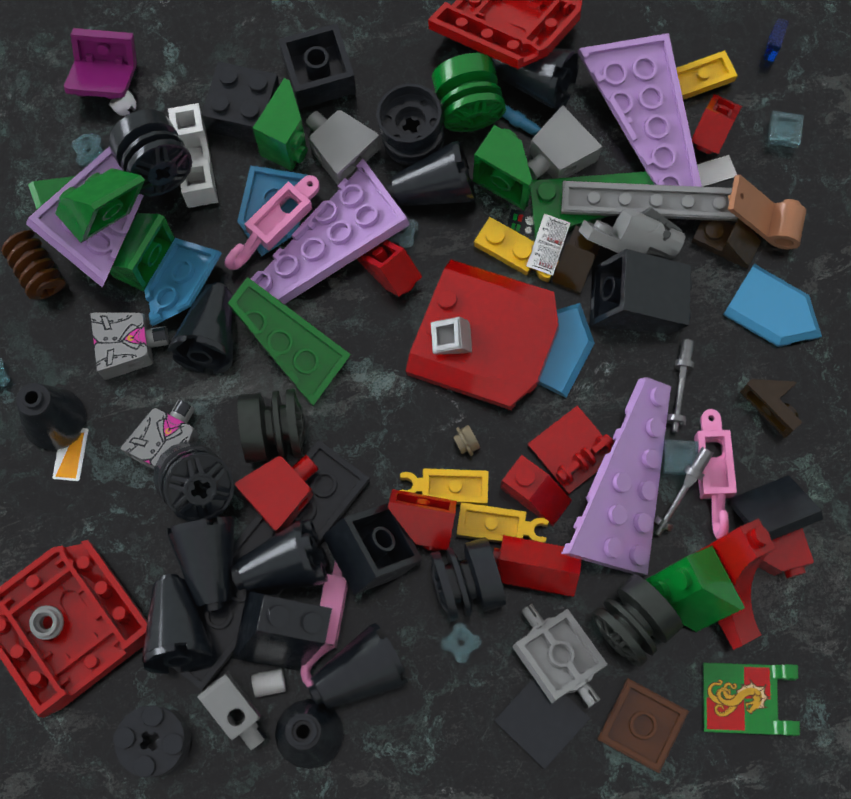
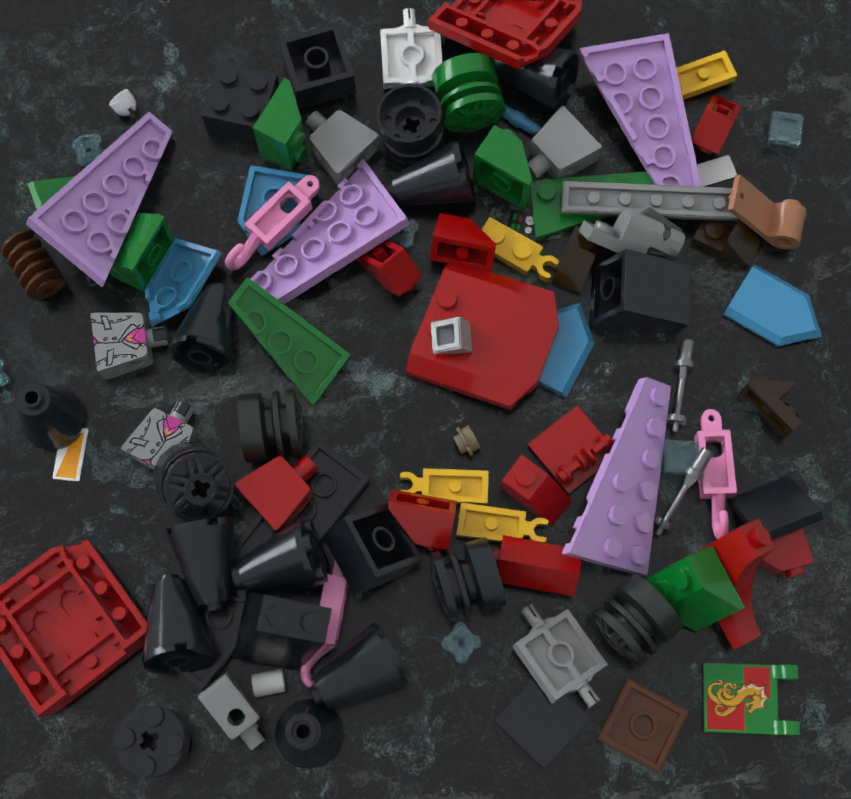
(37, 618): light grey plate -> none
(98, 202): green slope -> none
(101, 63): magenta bracket -> none
(151, 148): black wheel -> none
(199, 185): white arch -> none
(409, 53): none -> white plate
(462, 243): none -> red slope
(548, 244): white sticker -> none
(775, 40): clear blue tile -> none

